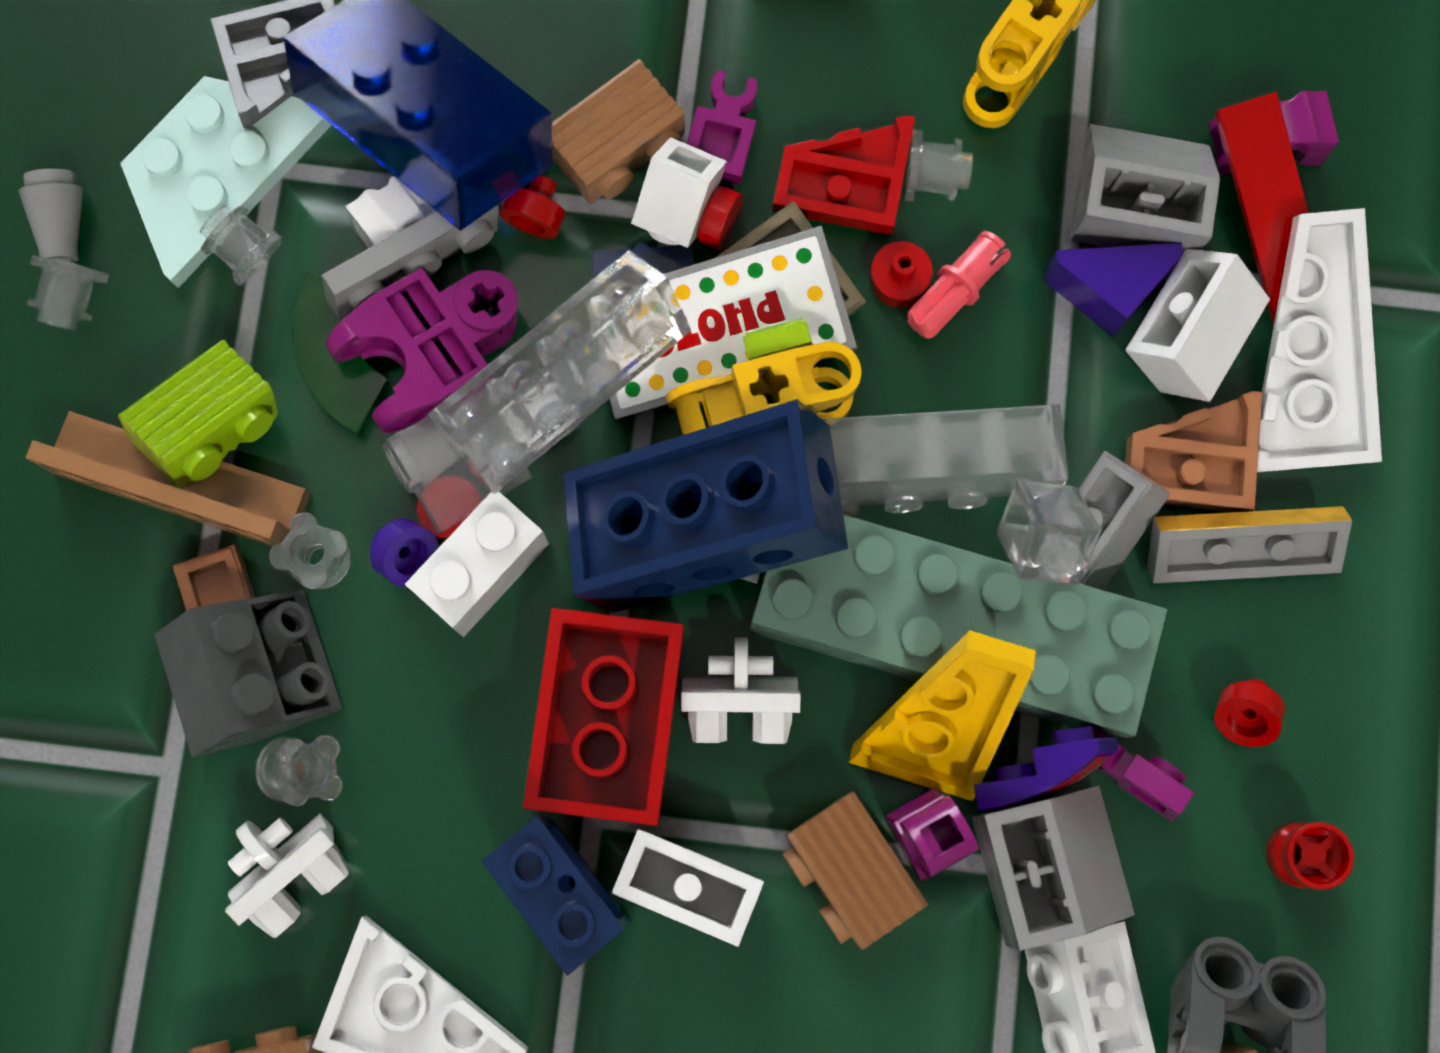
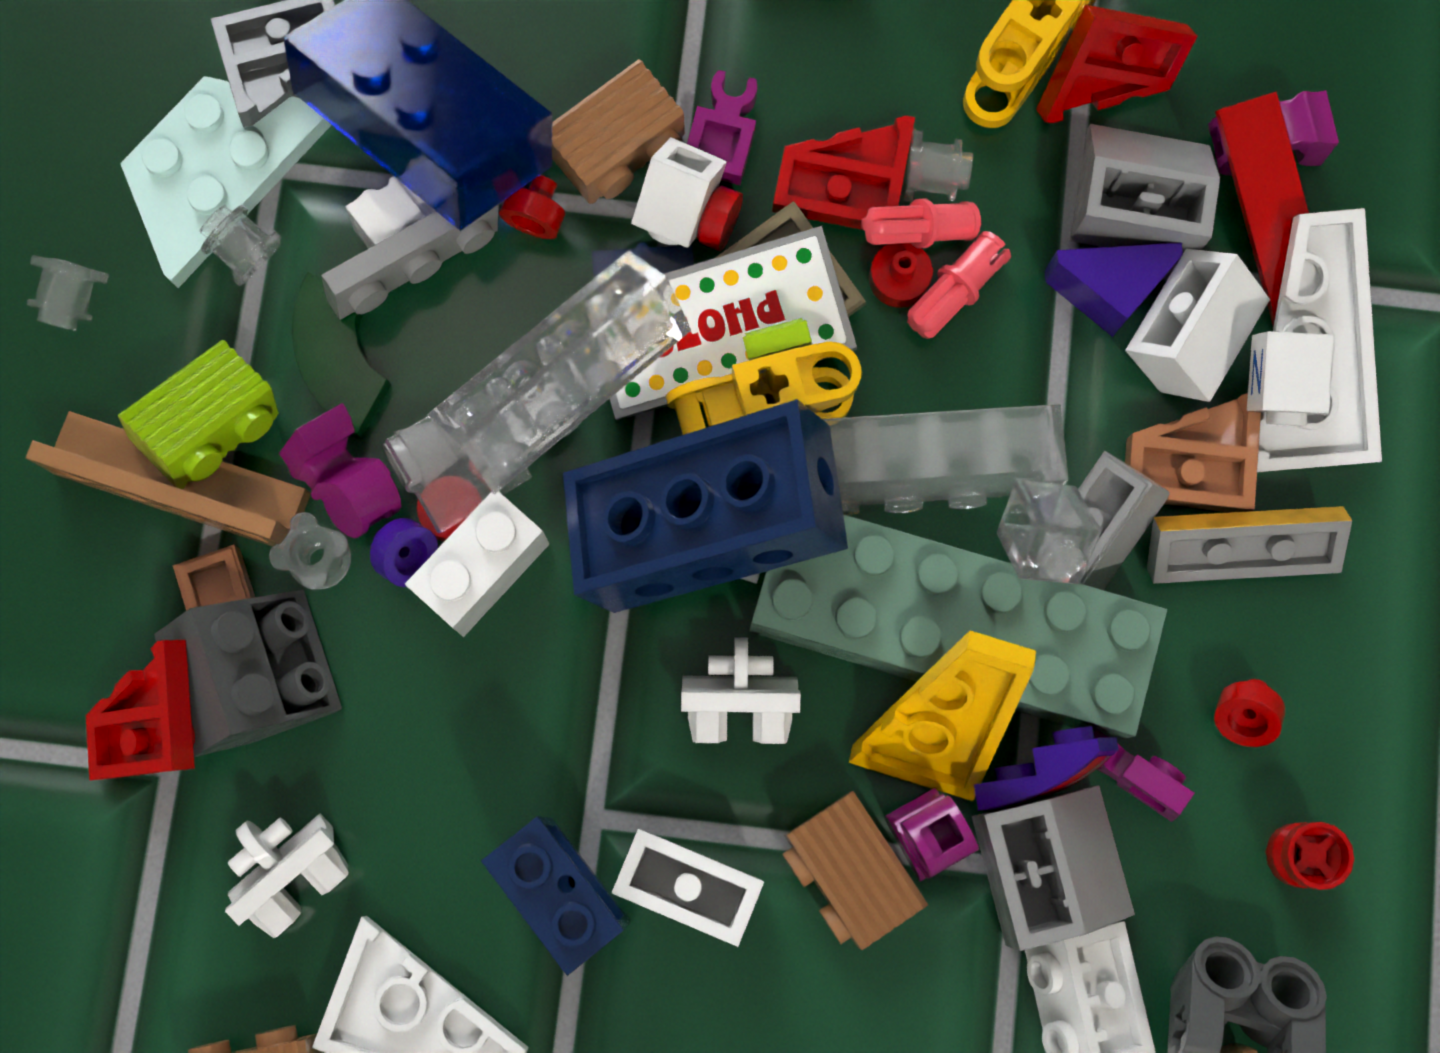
(53, 211): light grey cone -> none
(144, 720): none -> red wing
(299, 770): clear brick -> none
(352, 489): none -> magenta leg
(430, 336): magenta piece -> none
(604, 717): red brick -> none
(922, 223): none -> coral axle
(1114, 59): none -> red wing
(1290, 376): none -> white brick

